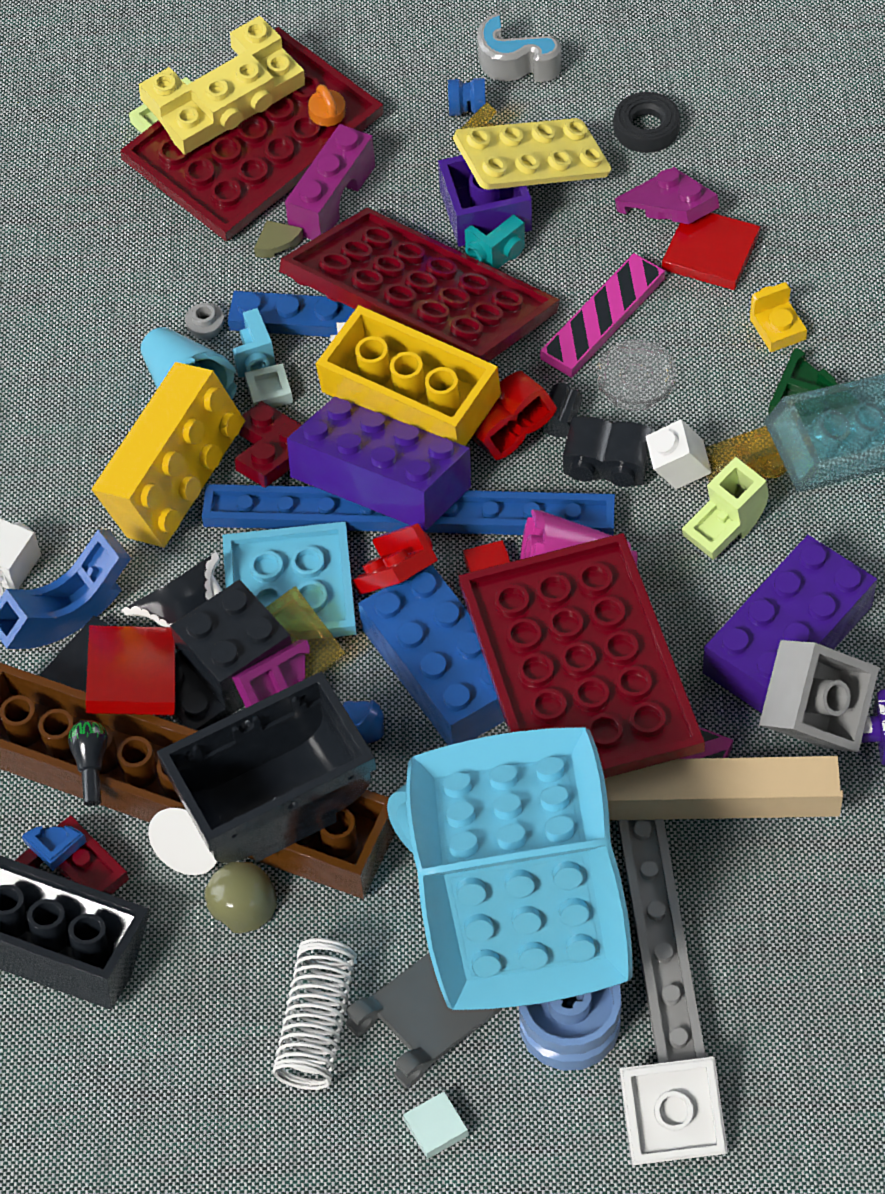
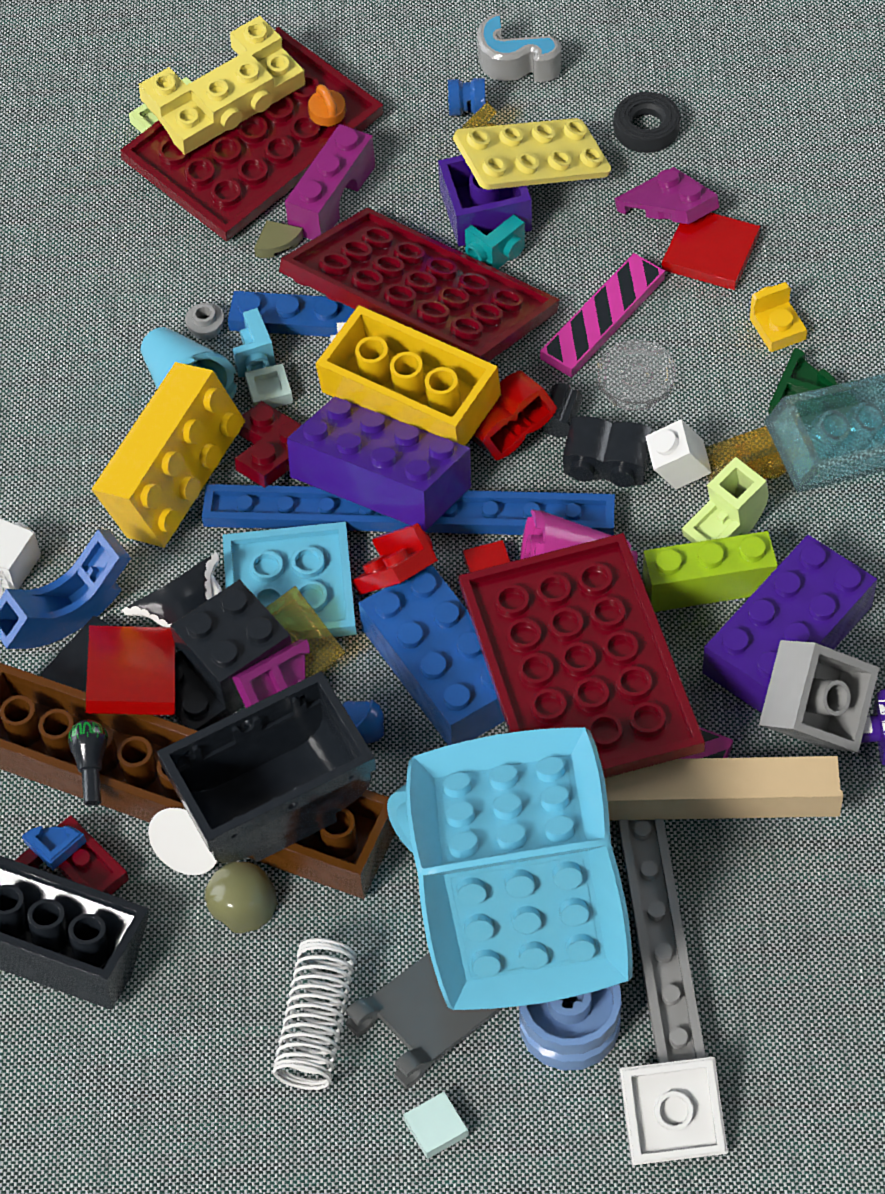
(707, 570): none -> lime brick

